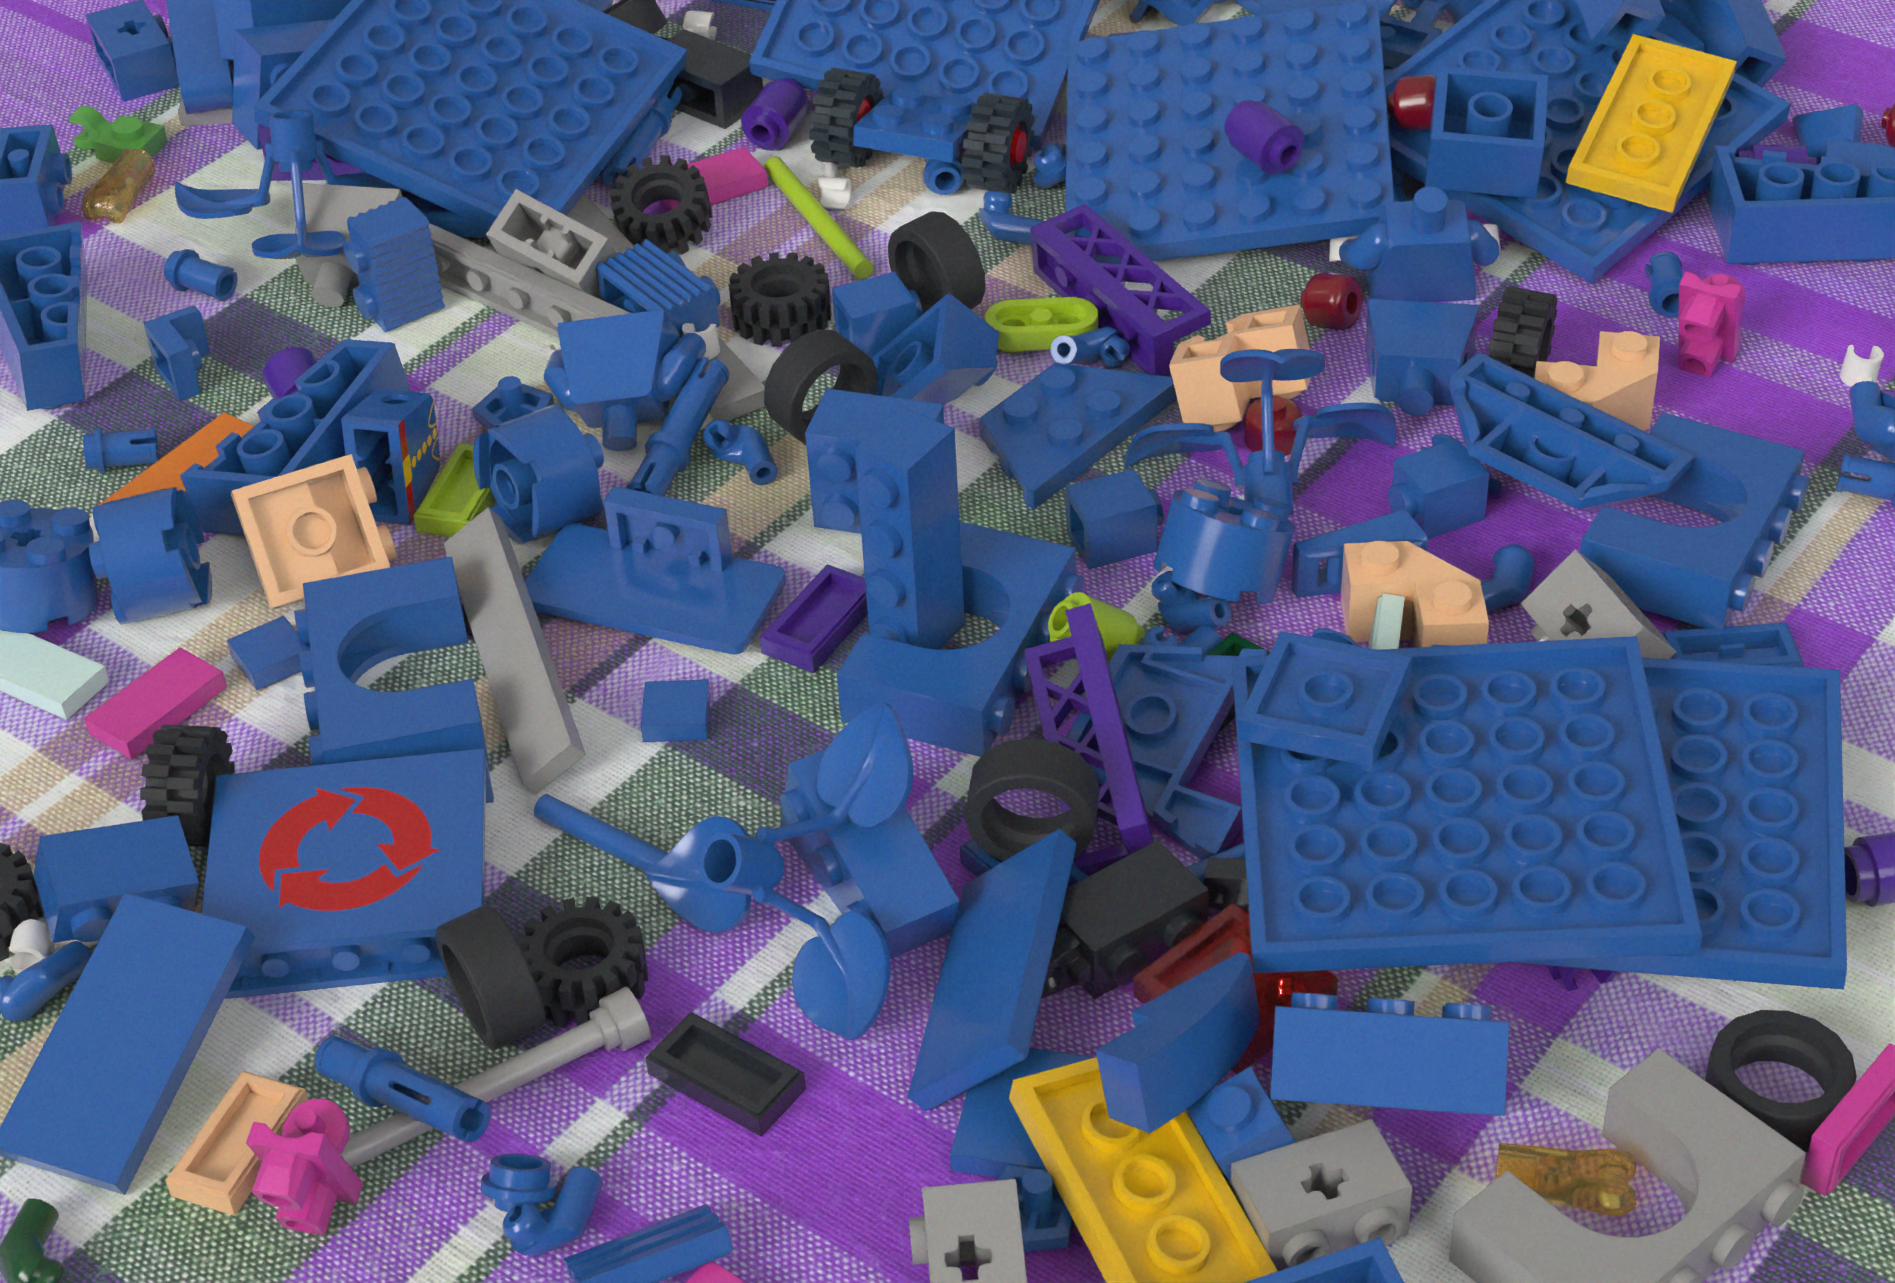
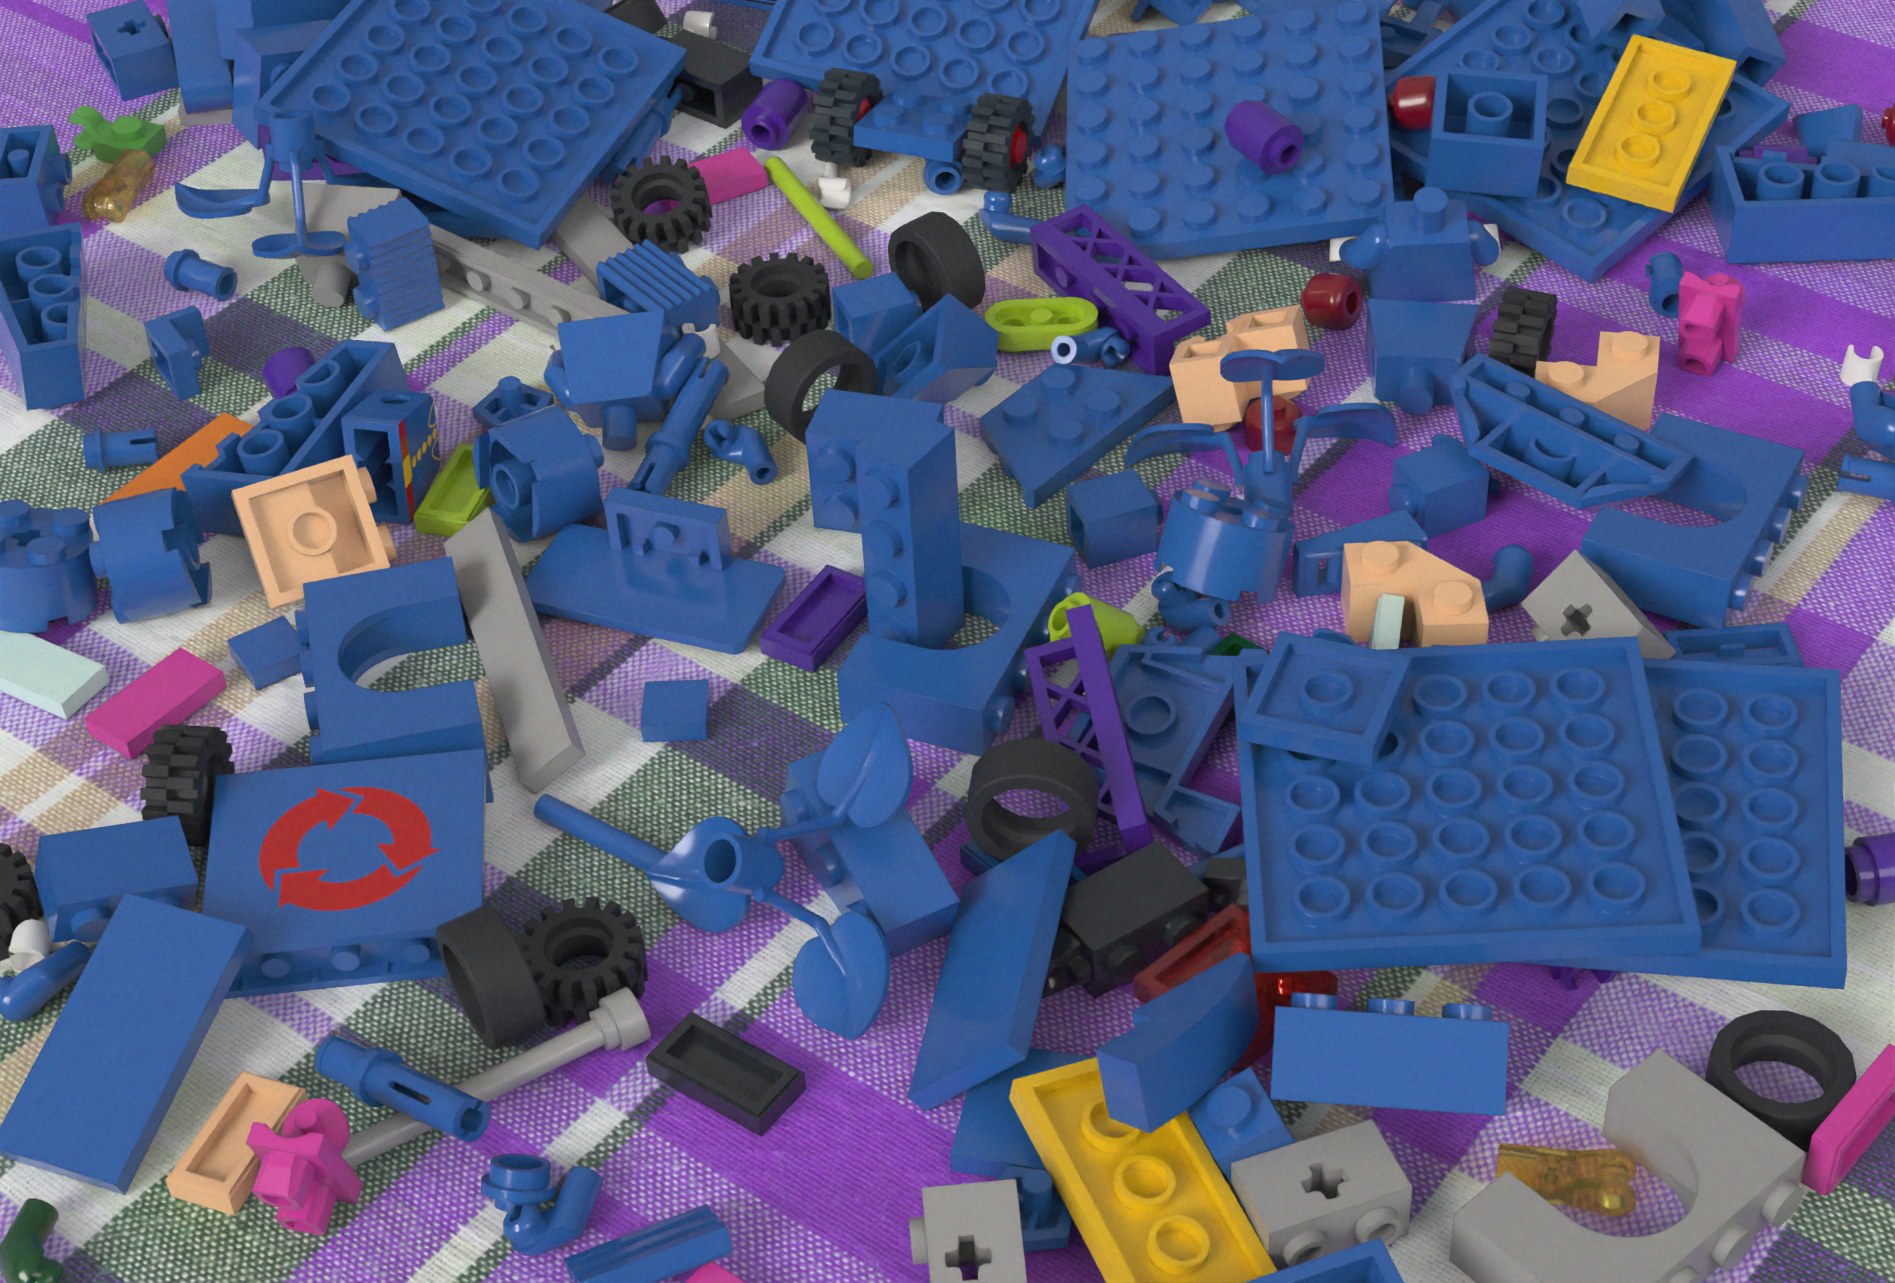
(550, 242): light grey brick -> none

